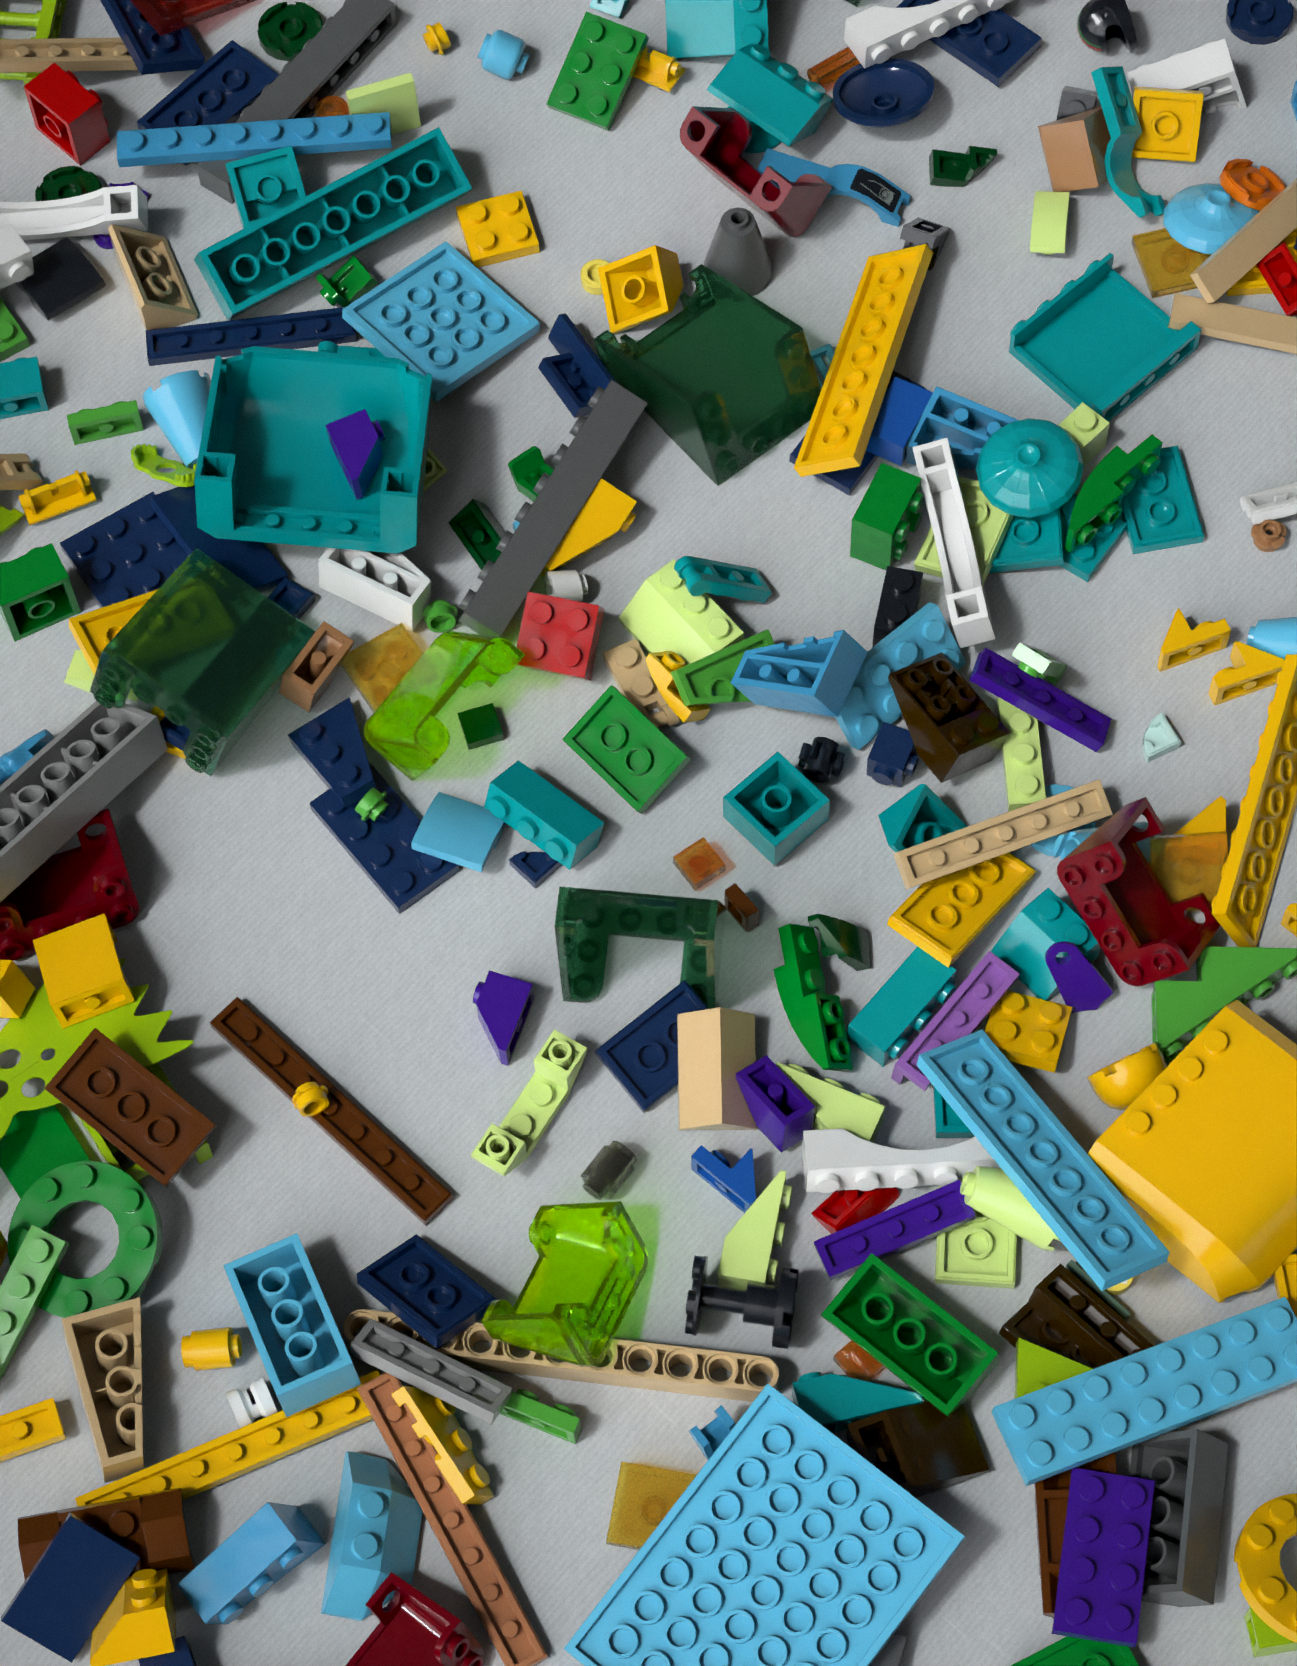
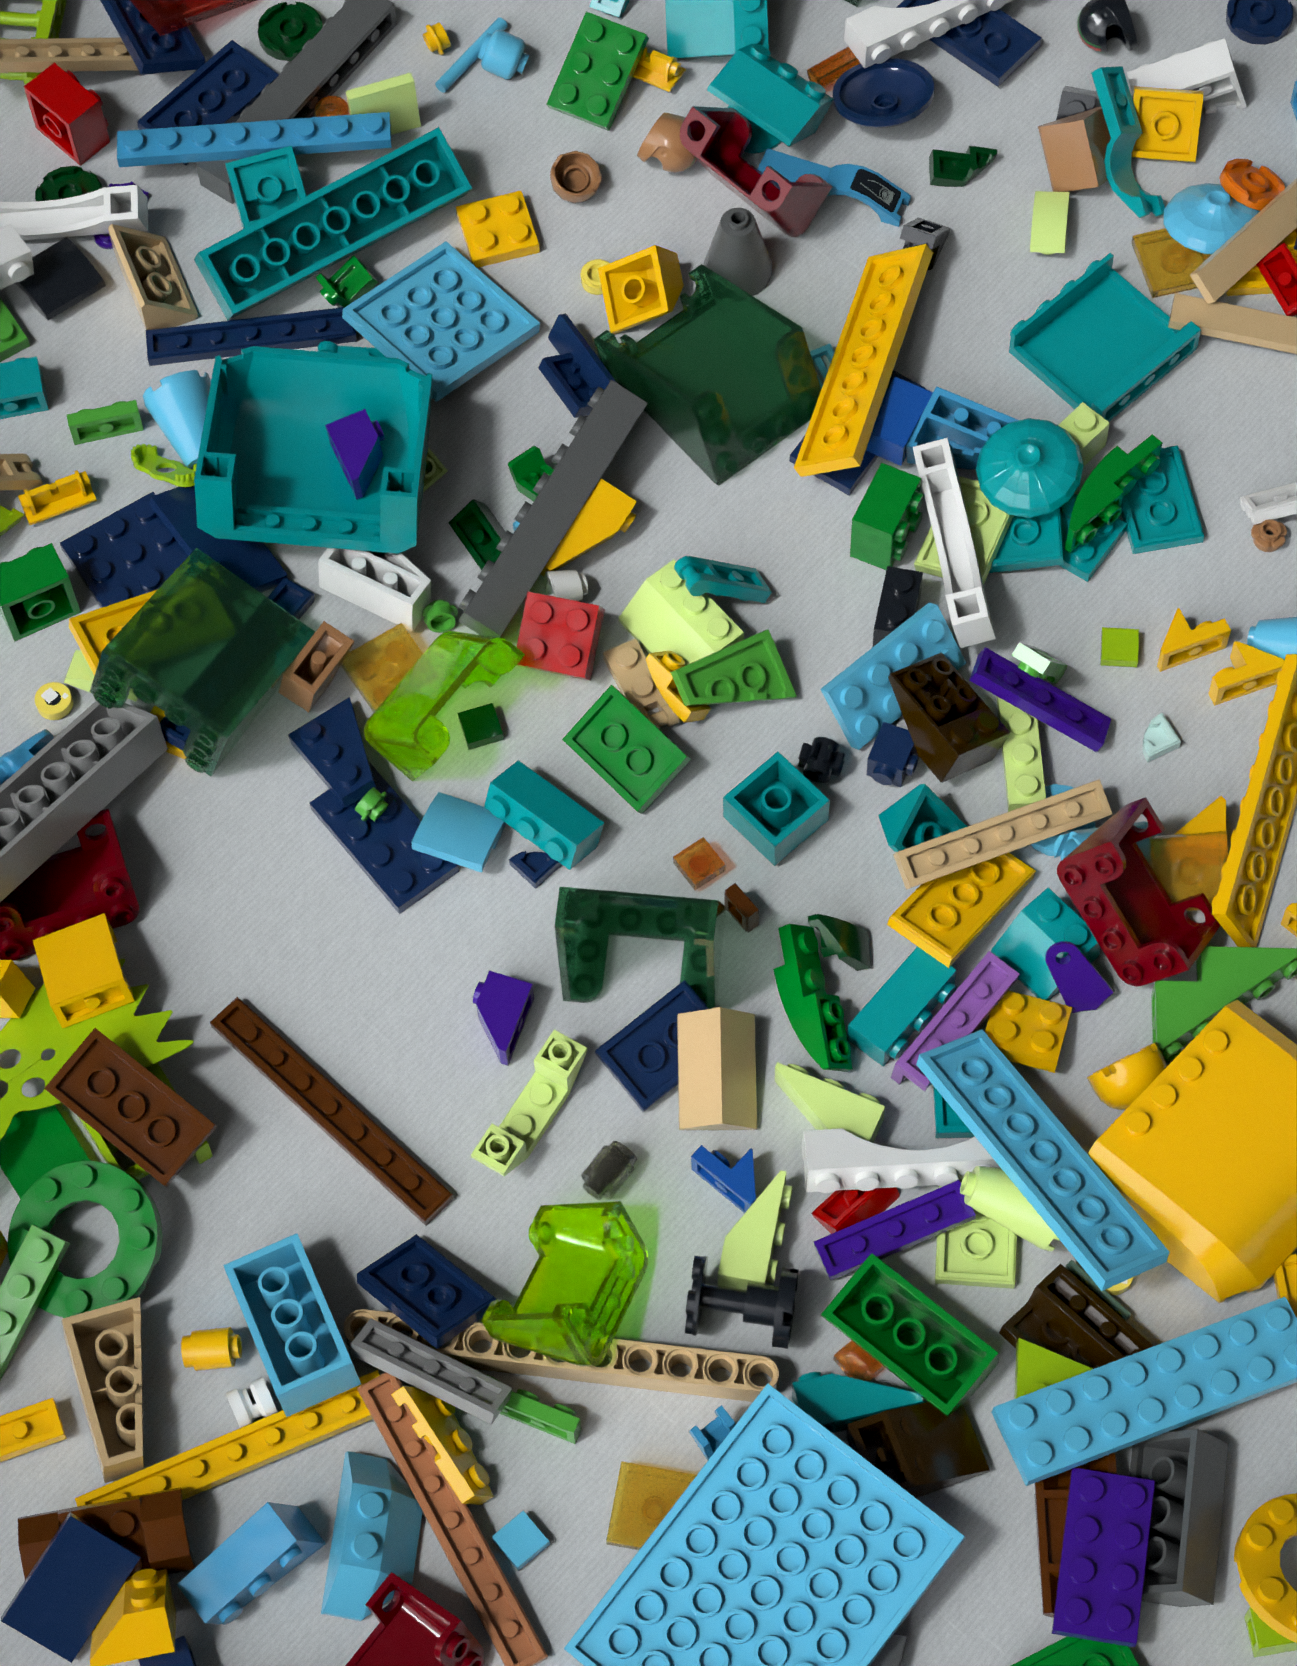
(53, 701): none -> light yellow tile
(310, 1099): yellow plate -> none
(467, 58): none -> medium azure bar
(520, 1540): none -> medium azure tile
(575, 176): none -> medium nougat hair
(665, 144): none -> medium nougat helmet
(775, 1103): dark purple slope -> none
(802, 676): dark azure wedge -> none
(1119, 647): none -> lime tile

